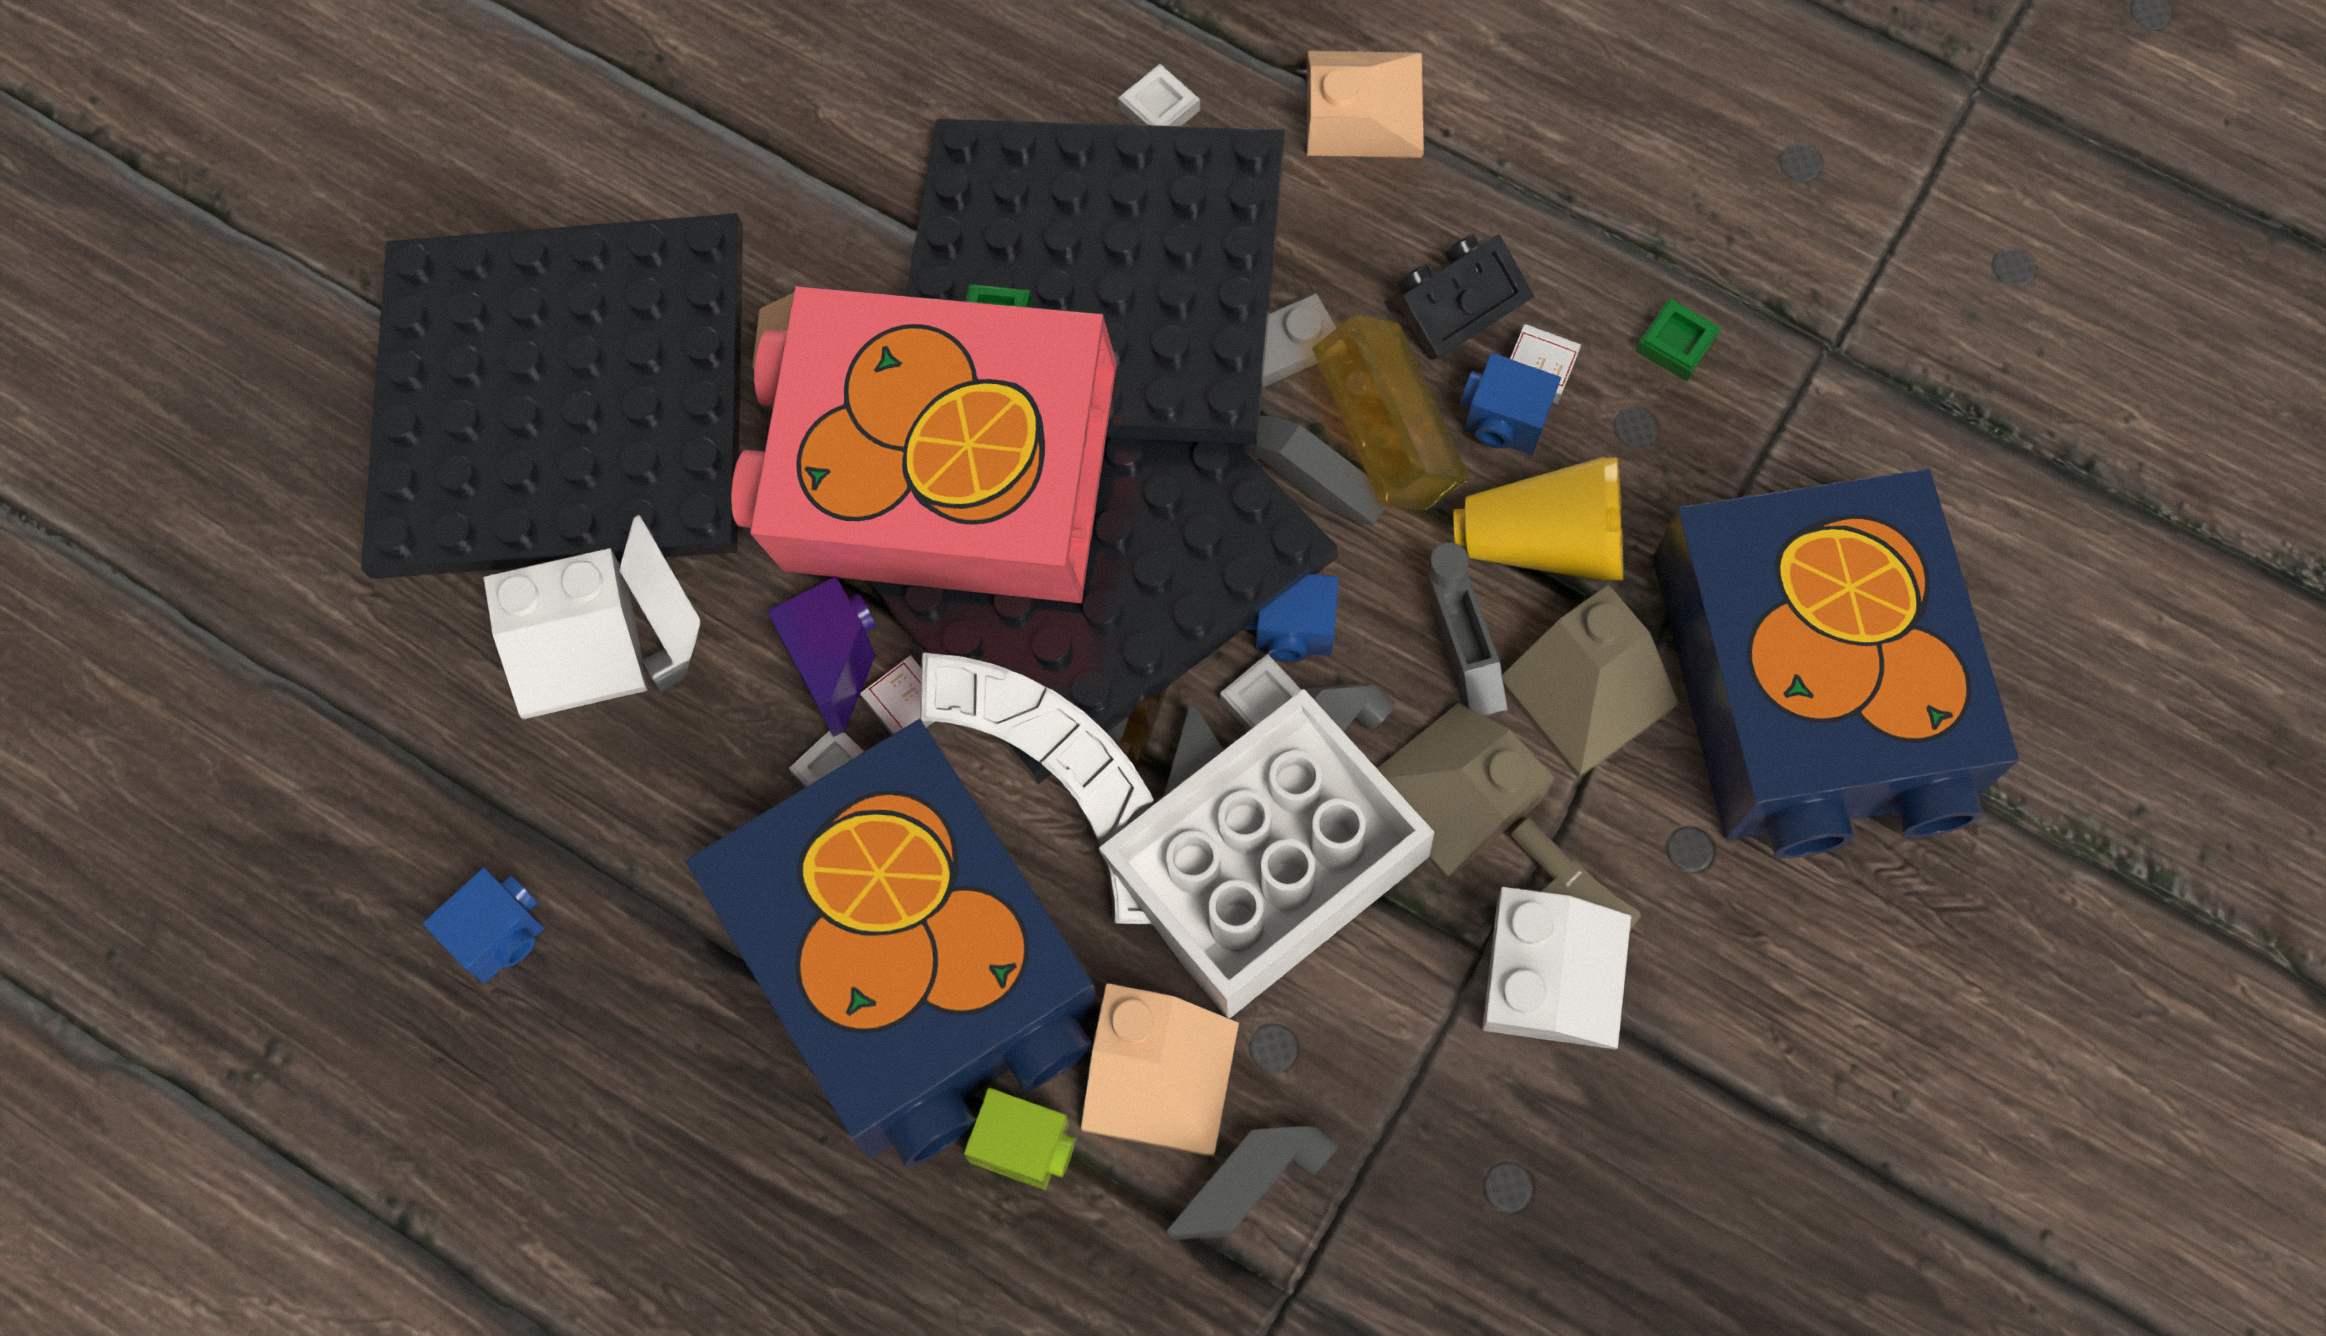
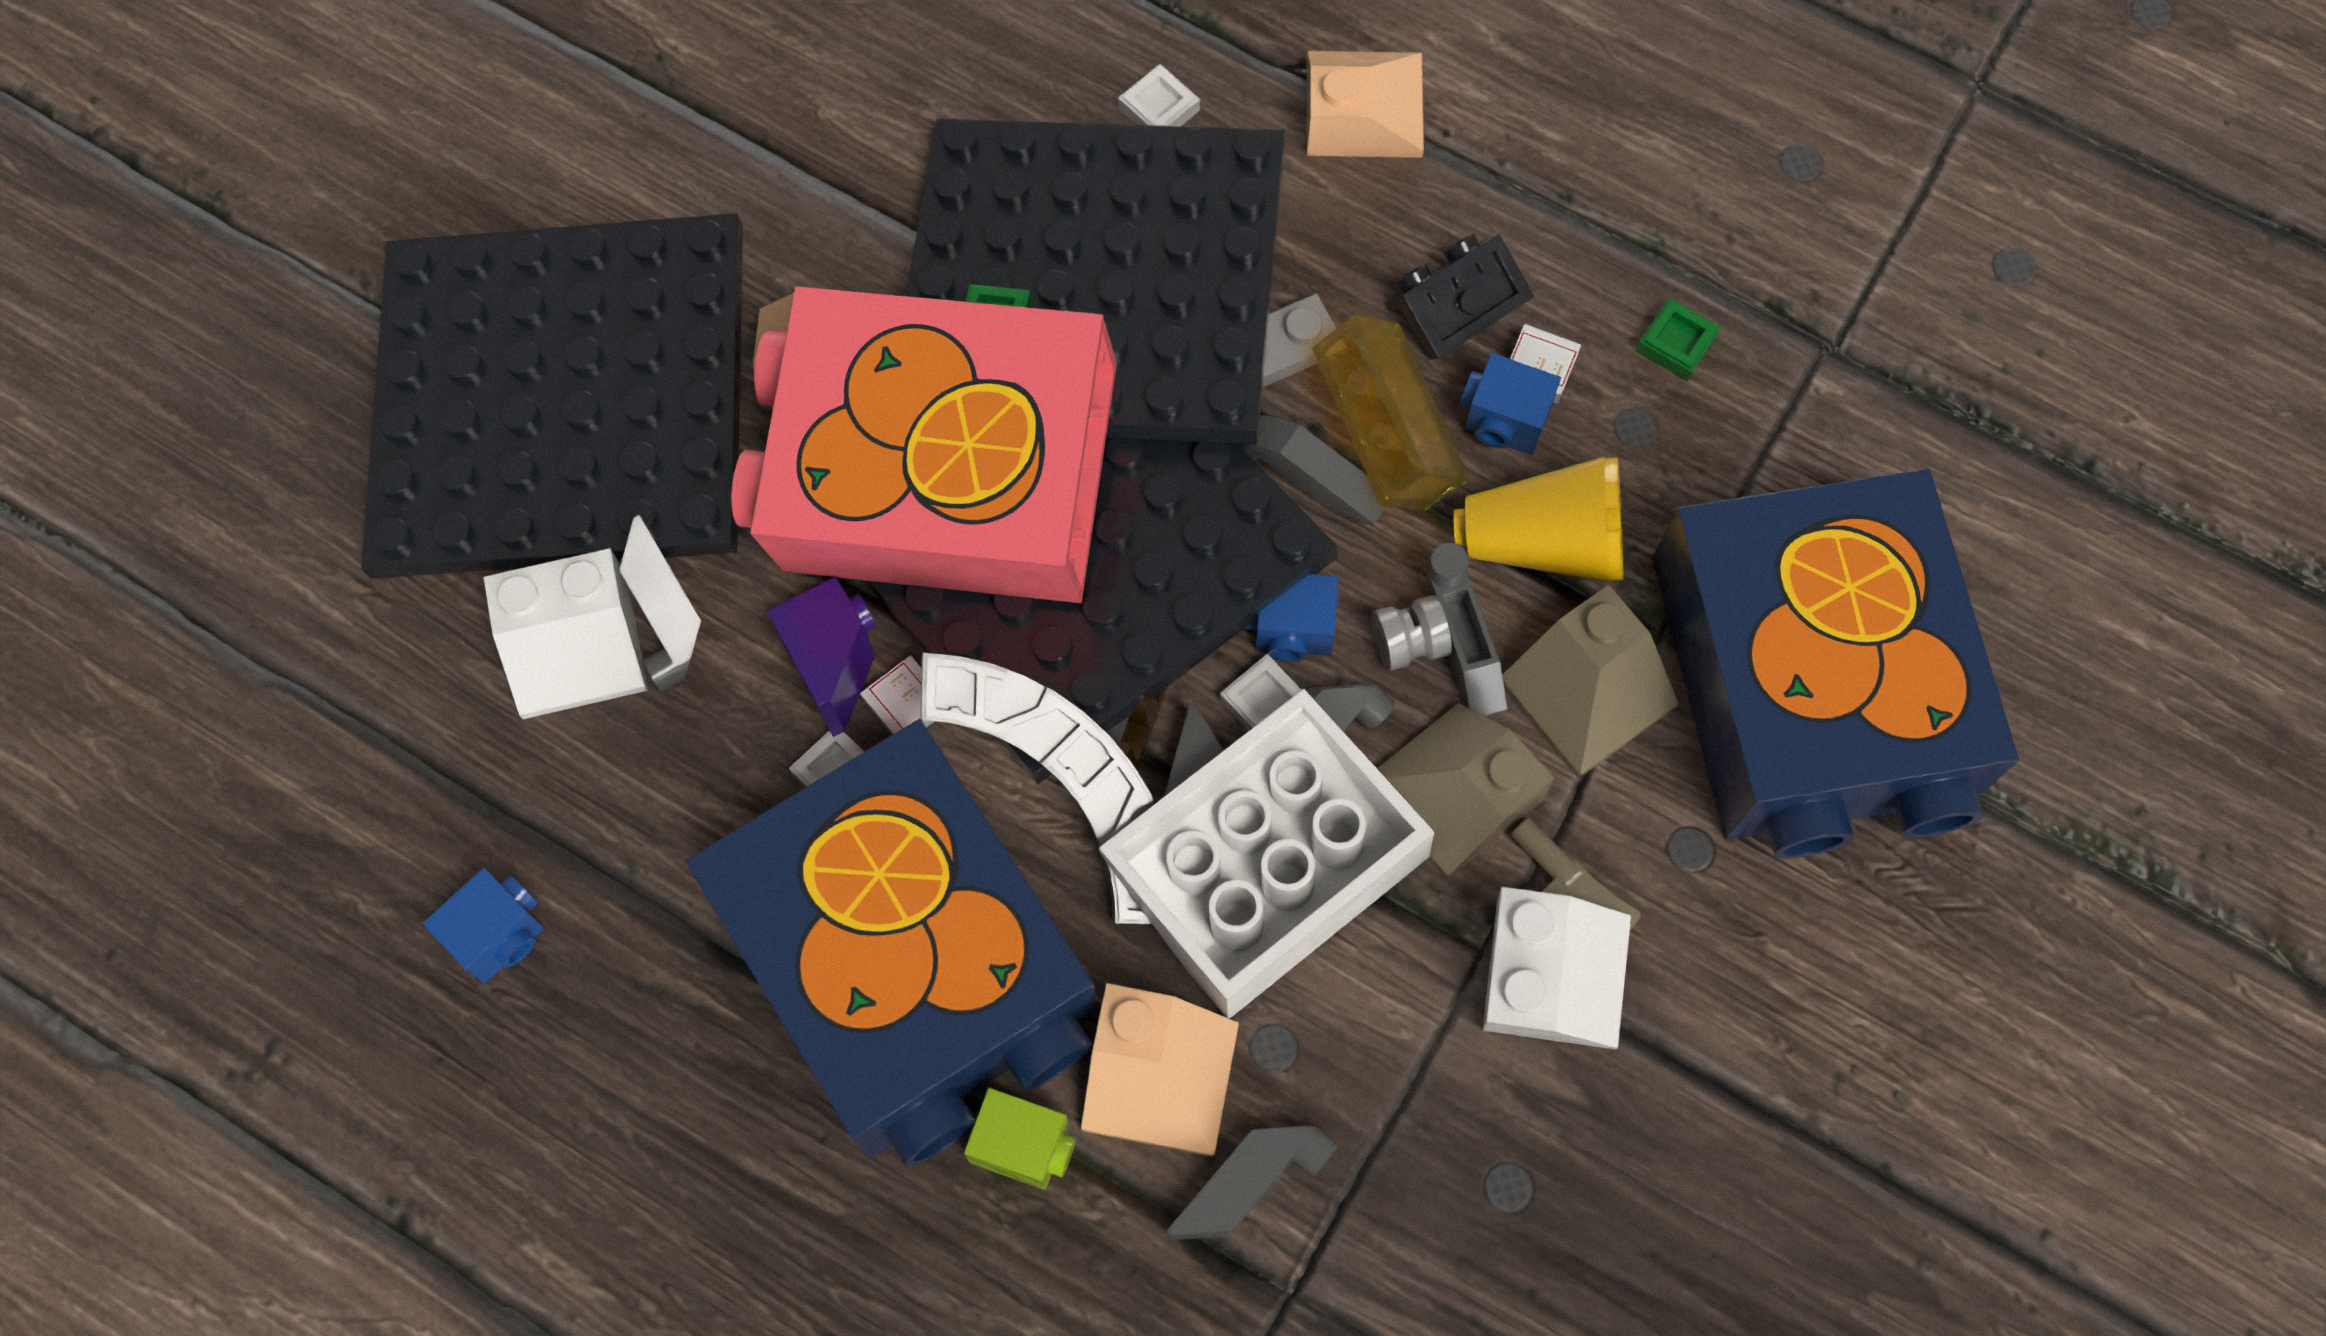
(1411, 632): none -> light grey wheel

